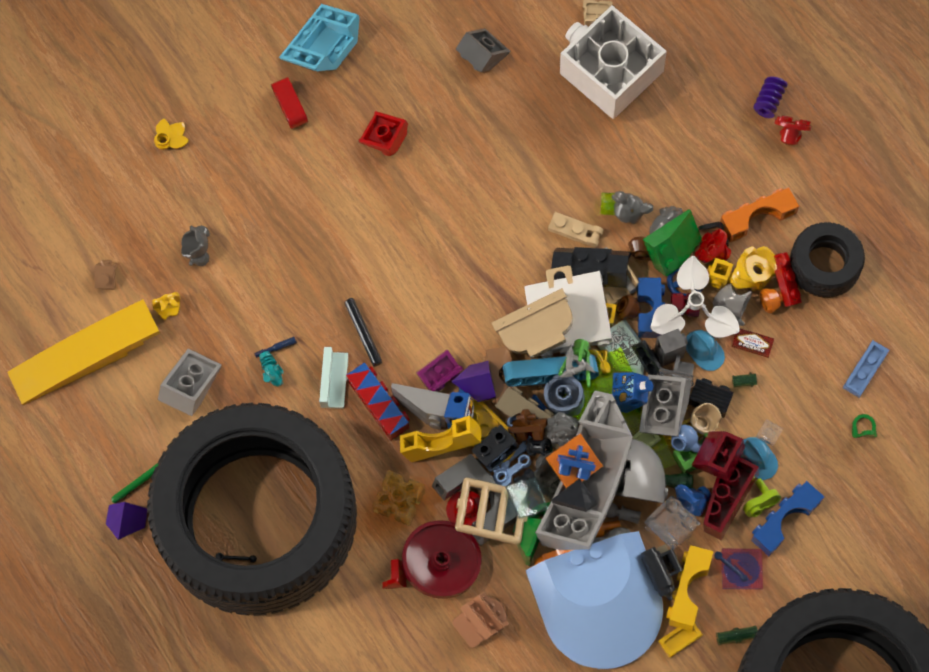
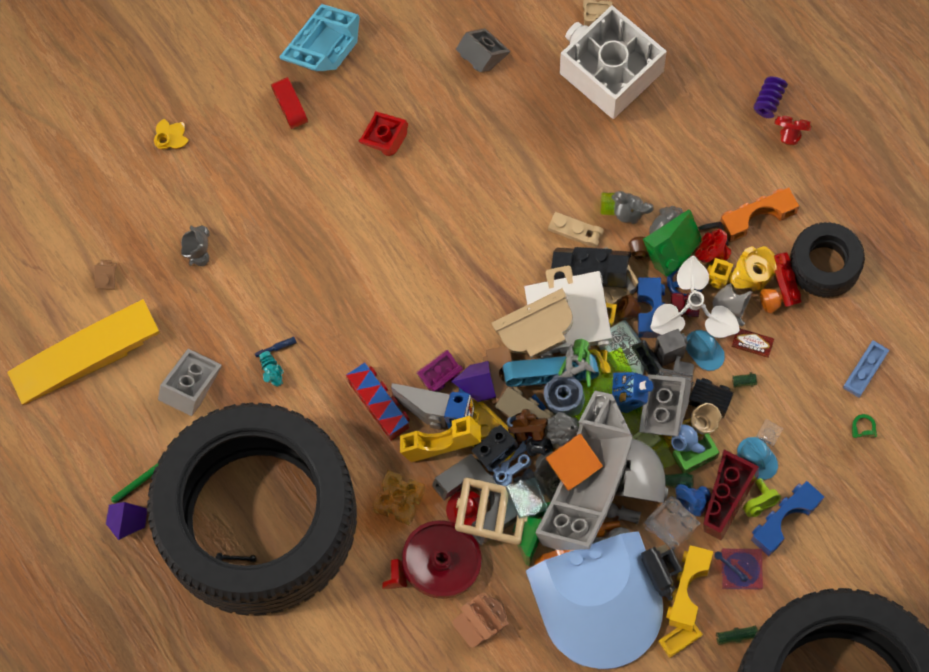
(167, 305): yellow piece -> none
(333, 379): light aqua panel -> none
(363, 332): black axle -> none
(566, 463): blue hips -> none
(576, 497): black slope -> none
(719, 454): dark red slope -> none

